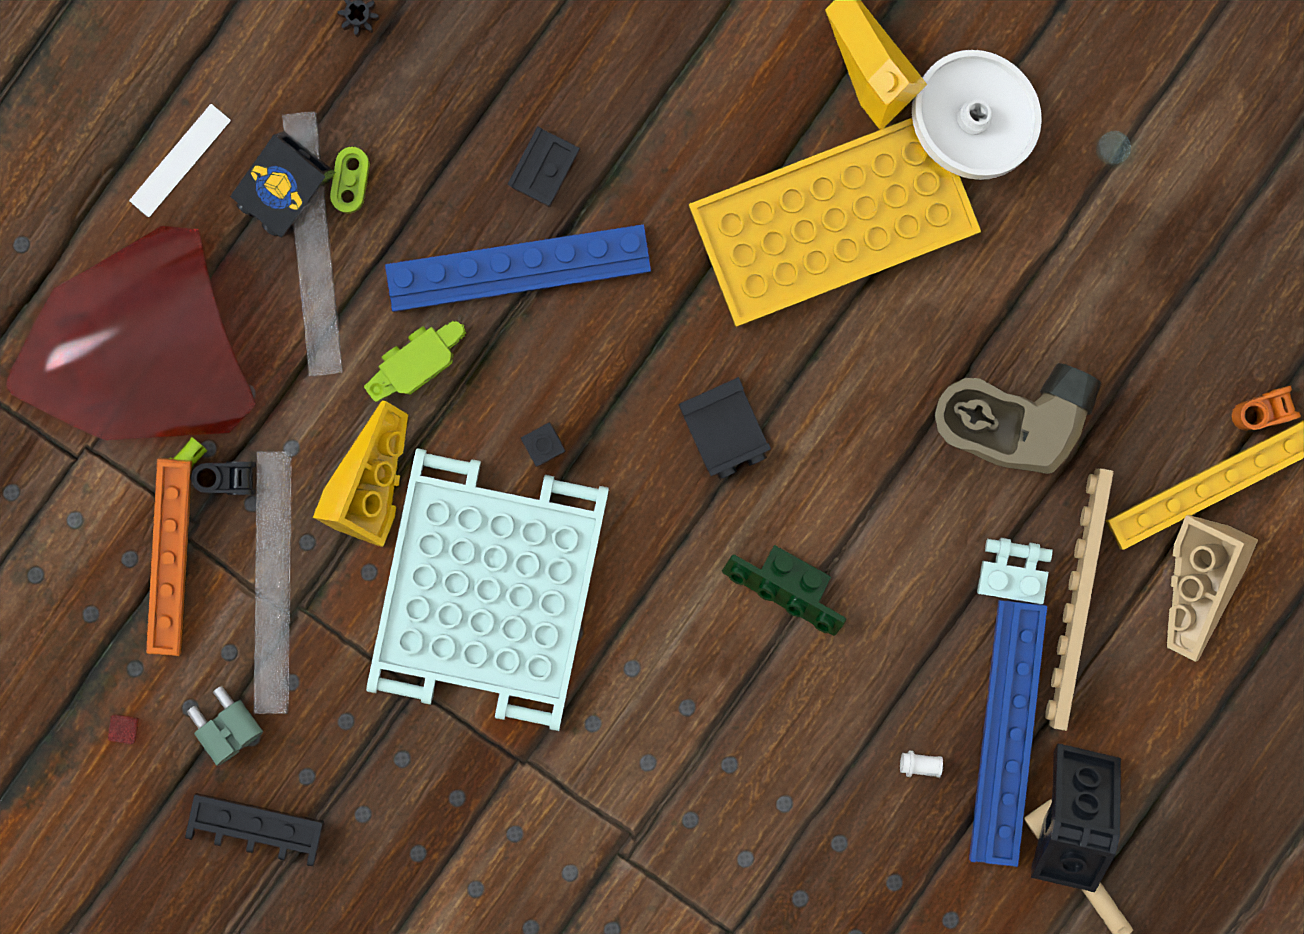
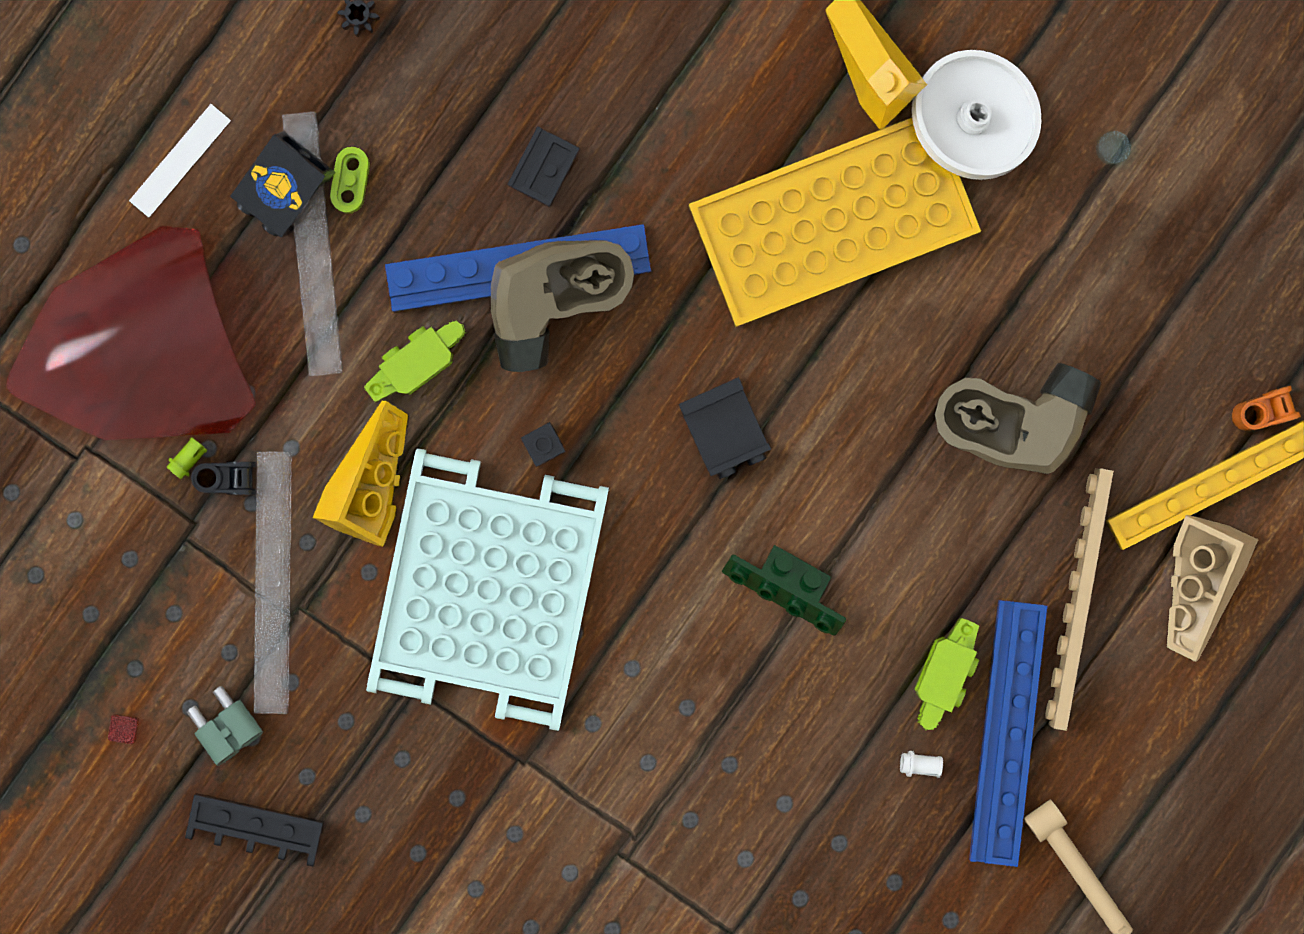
(169, 556): orange tile -> none
(552, 284): none -> dark tan piece
(945, 673): none -> lime hinge
(1012, 581): light aqua plate -> none
(1082, 821): black bracket -> none

